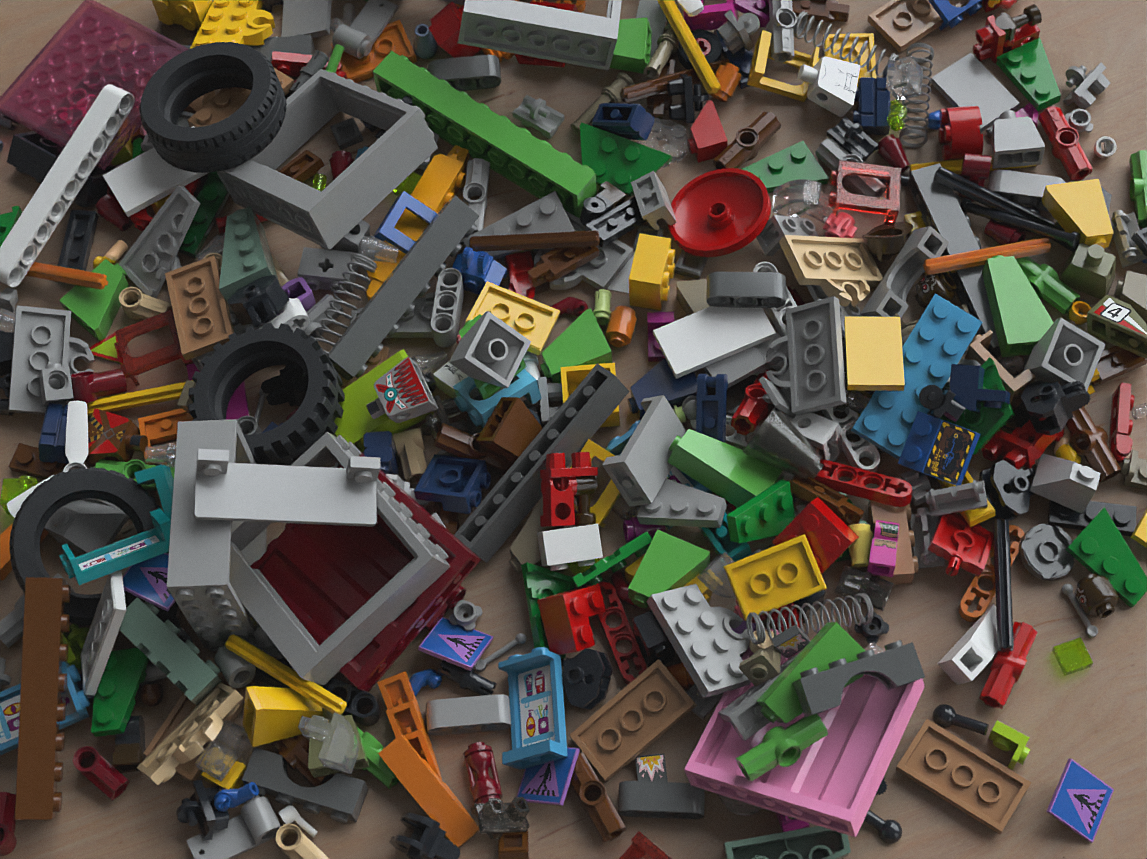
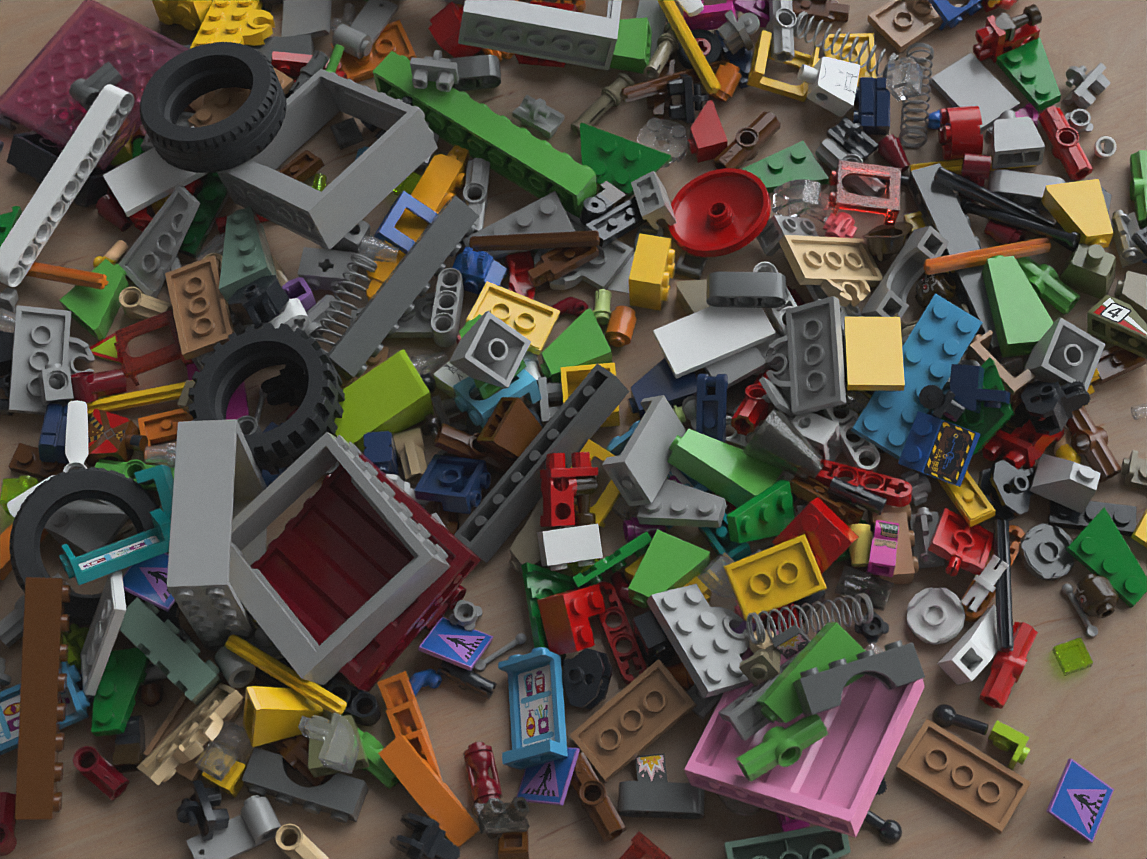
(78, 239): black plate -> none
(87, 90): none -> dark grey piece
(234, 797): blue arm -> none
(285, 492): light grey bracket -> none
(290, 814): white hand -> none
(339, 162): dark red cone -> none
(402, 393): torso -> none
(424, 42): sand blue cone -> none
(434, 69): none -> light grey hips
(468, 714): light grey beam -> none
(624, 120): dark blue brick -> none
(654, 321): magenta slope -> none
(839, 488): none -> black pin
(897, 114): clear neon green arm -> none
(935, 615): none -> white tile
(956, 498): light grey hinge -> none
(984, 583): none -> white pin
(1079, 306): light orange hinge -> none
(1120, 424): hinge -> none

